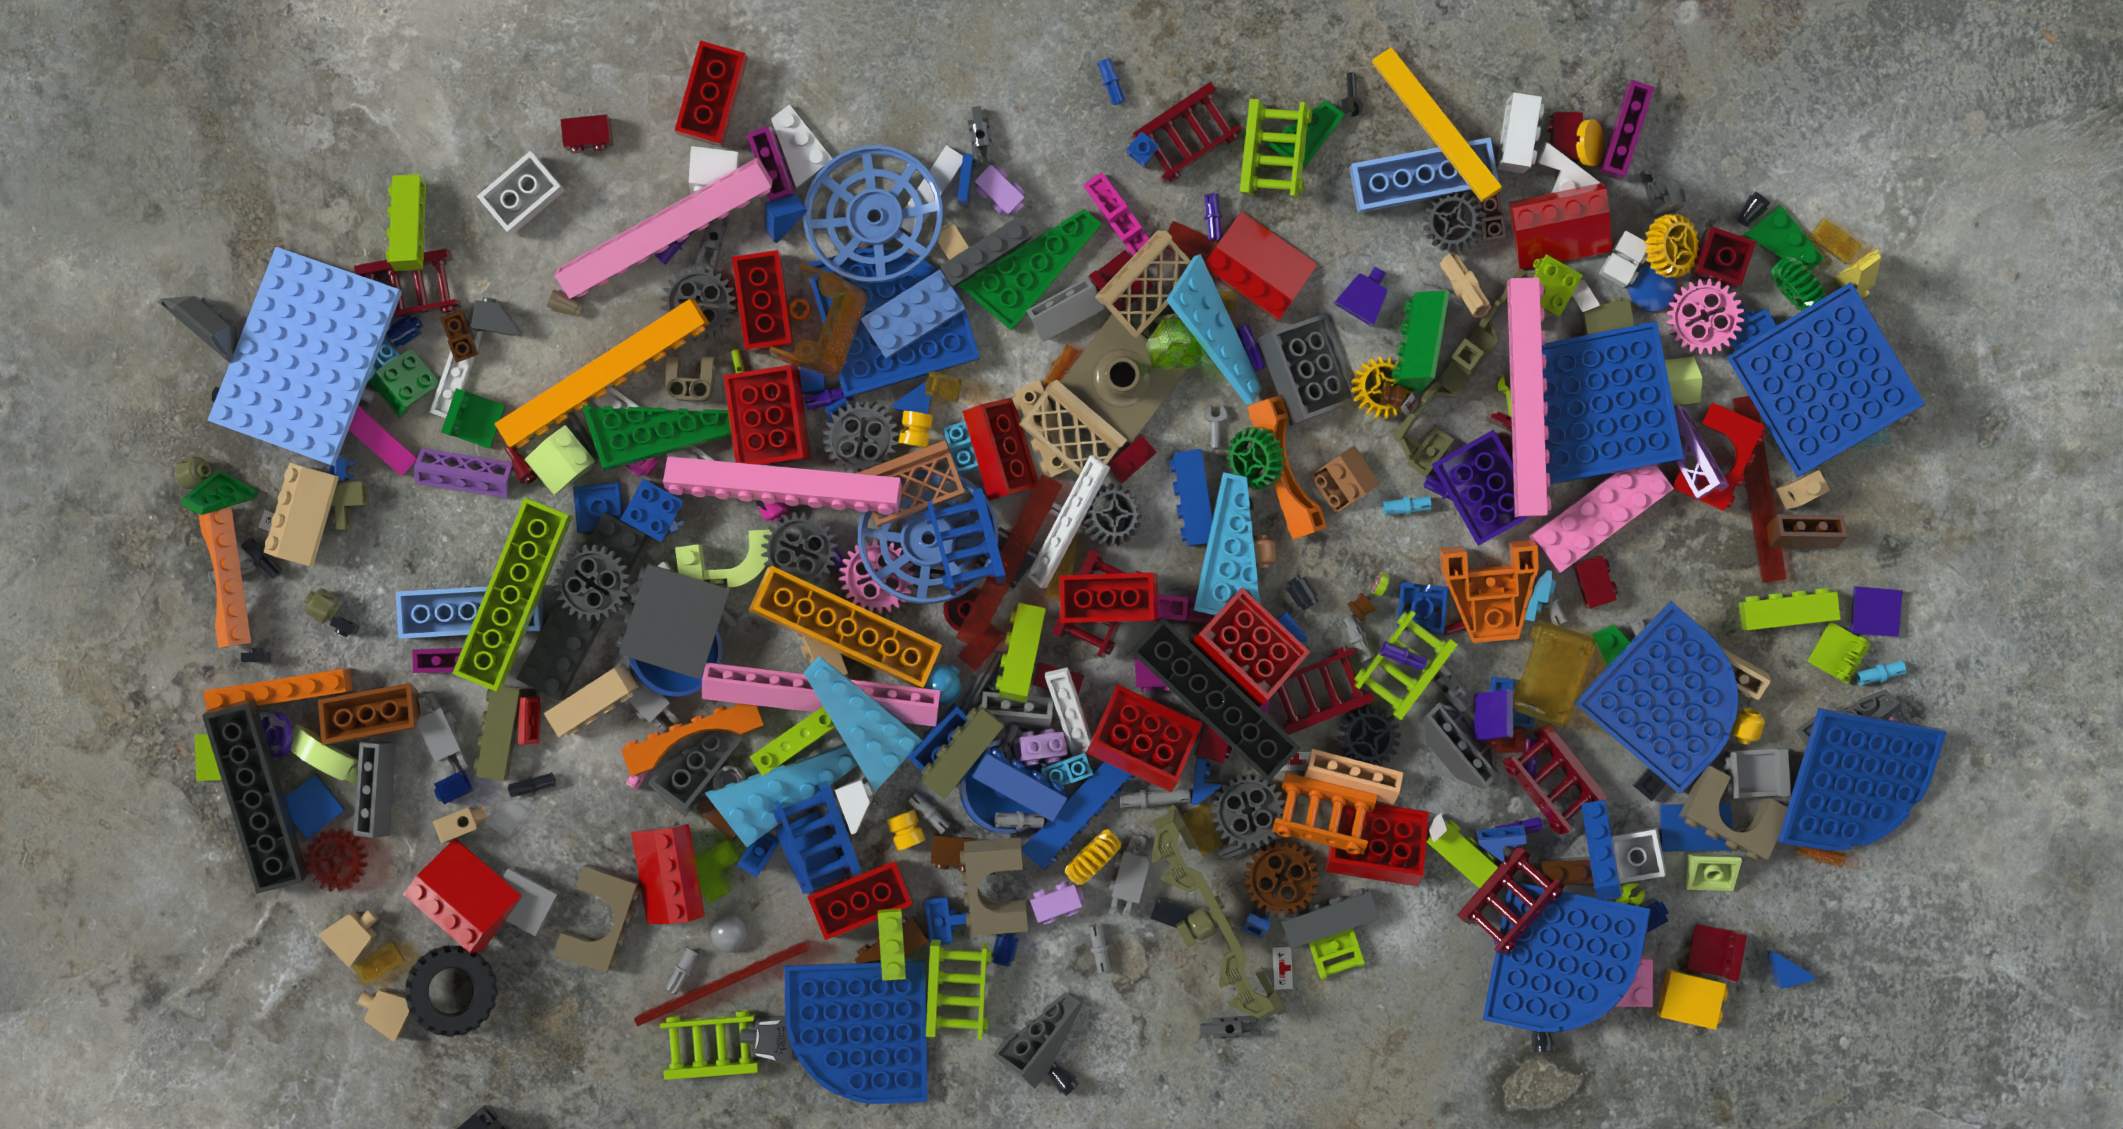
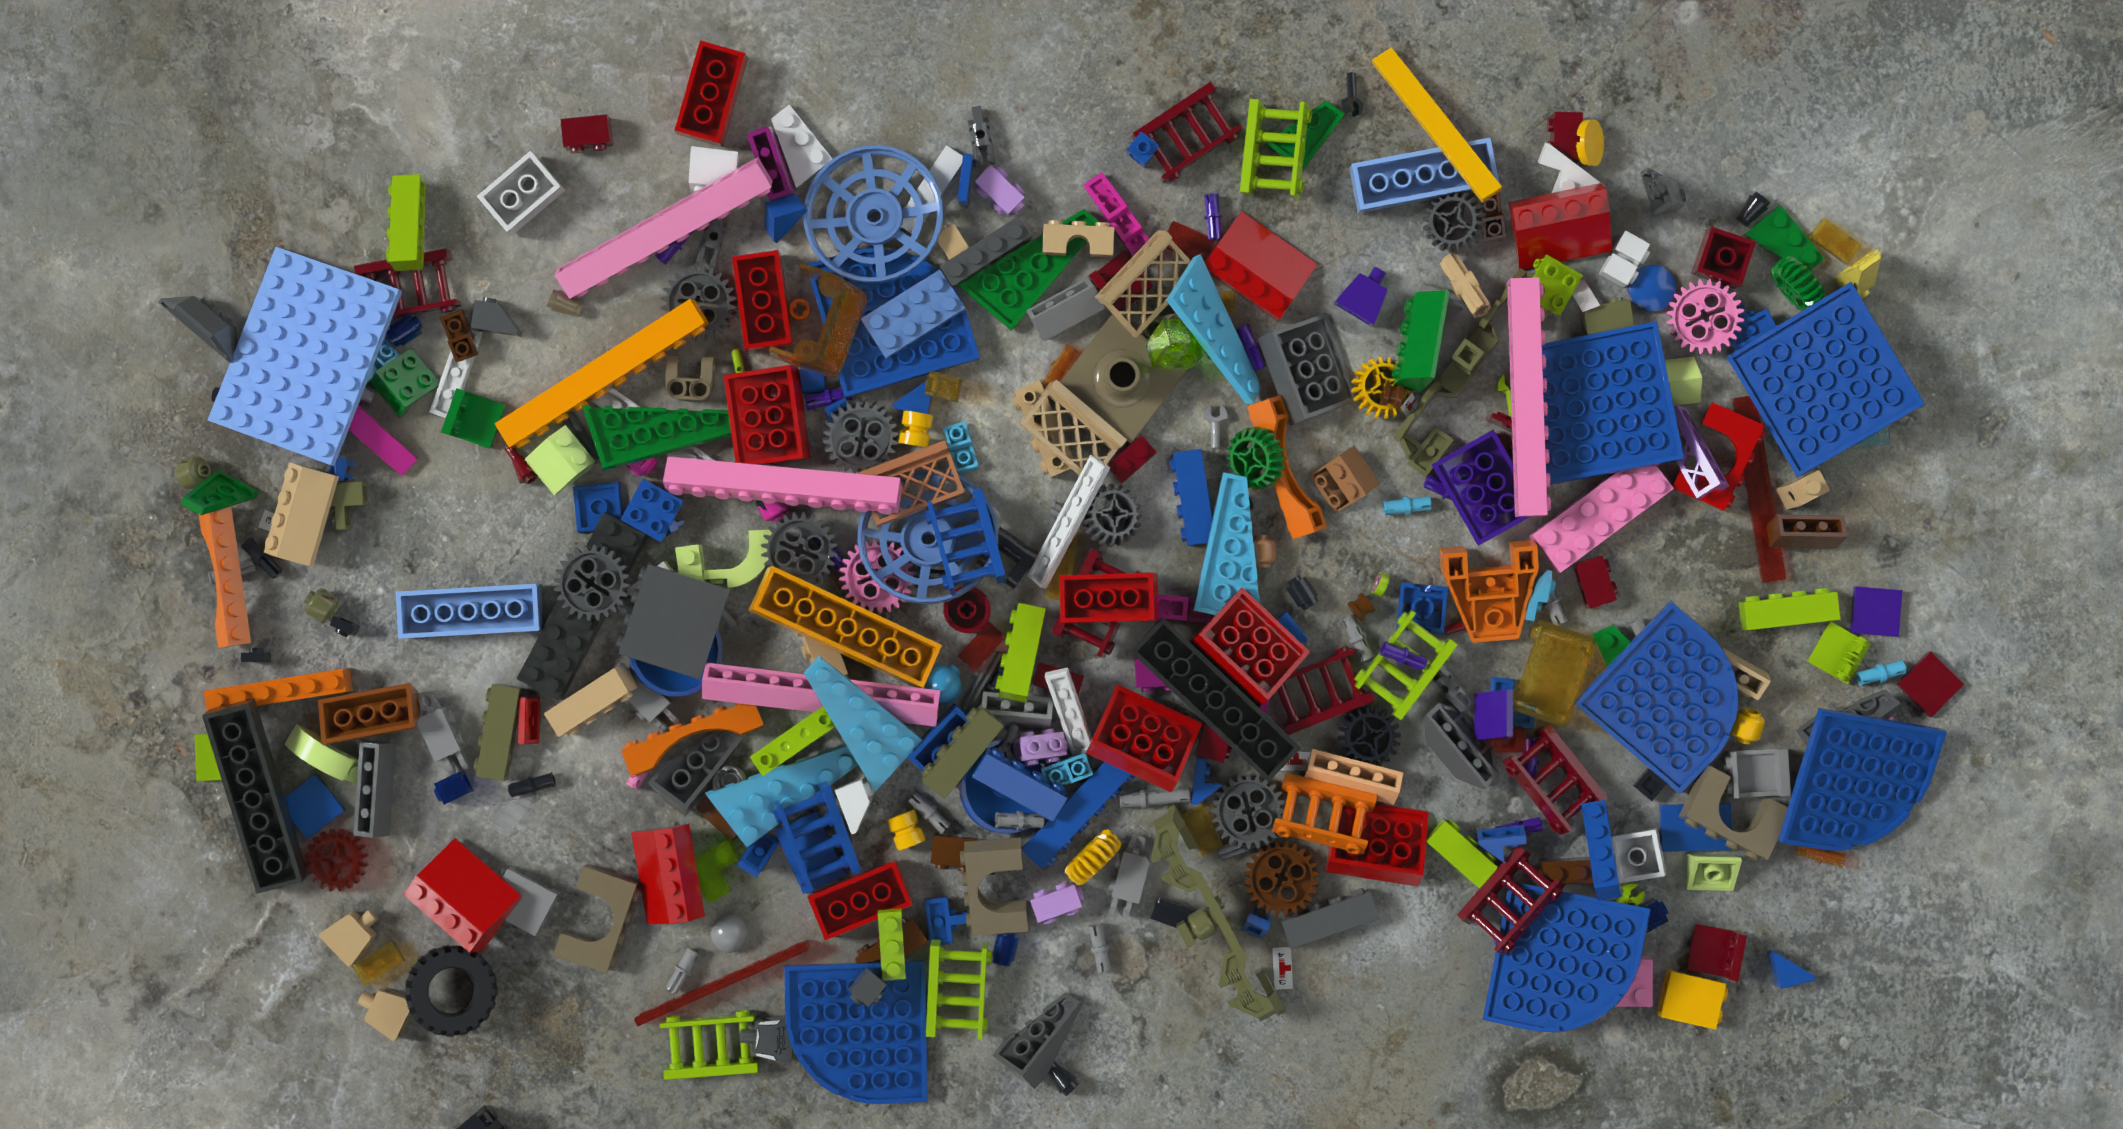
(278, 733): dark purple tile -> none
(435, 660): magenta brick -> none
(449, 826): tan torso -> none
(461, 476): medium lavender fence -> none
(512, 594): lime brick -> none
(867, 988): none -> dark grey brick
(1000, 448): red slope -> none
(1012, 557): clear red tile -> none
(1099, 237): none -> tan arch
(1111, 81): blue axle -> none
(1218, 1027): dark grey hinge -> none
(1335, 946): lime plate -> none
(1437, 827): white sticker -> none
(1519, 133): white brick -> none
(1542, 1041): black cone -> none
(1626, 130): magenta brick -> none
(1672, 245): yellow gear -> none
(1930, 684): none -> dark red tile

